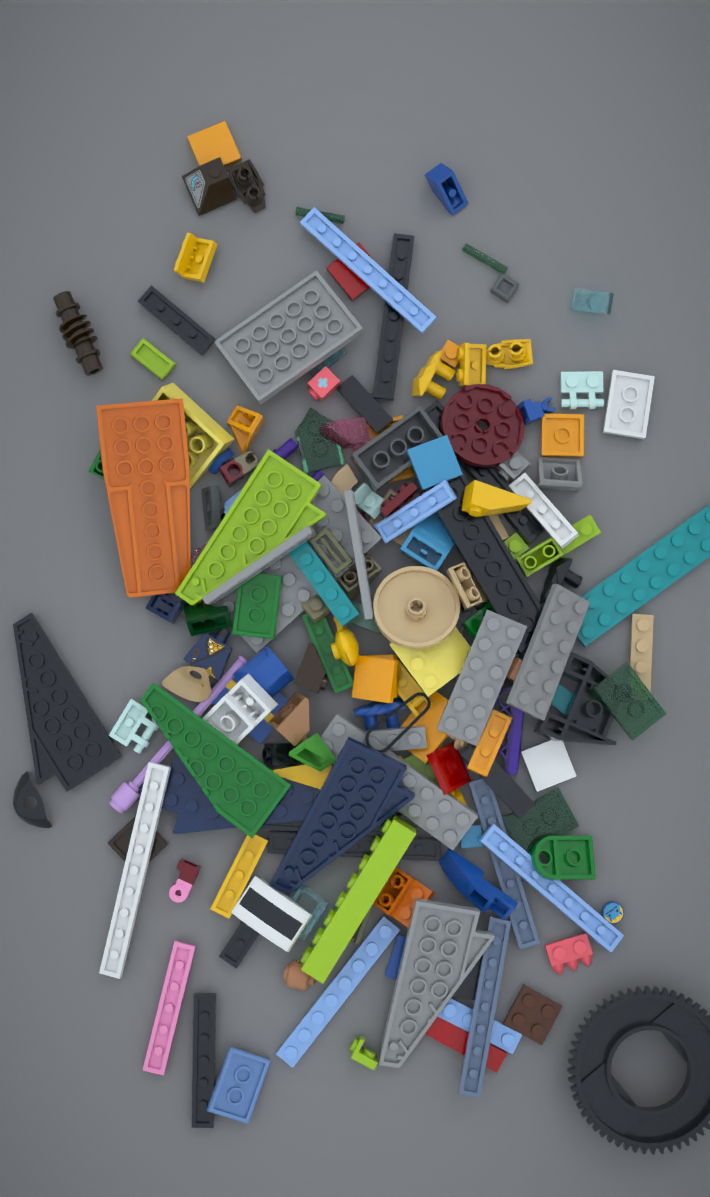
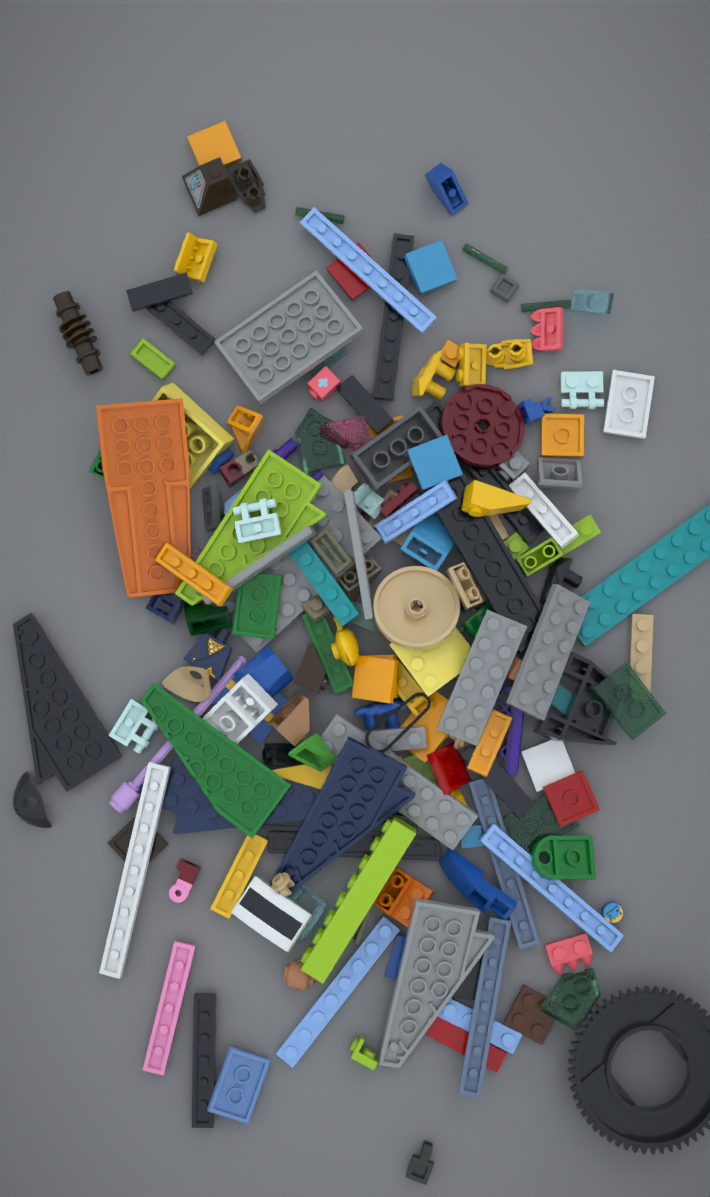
(159, 292): none -> black tile
(194, 574): none -> light orange tile
(239, 944): black plate -> none
(258, 527): none -> light aqua plate
(281, 883): none -> tan plate
(420, 1166): none -> pearl dark grey plate
(430, 267): none -> dark azure tile
(529, 307): none -> clear green piece
(549, 329): none -> coral plate
(571, 798): none -> red tile
(572, 998): none -> clear green tile

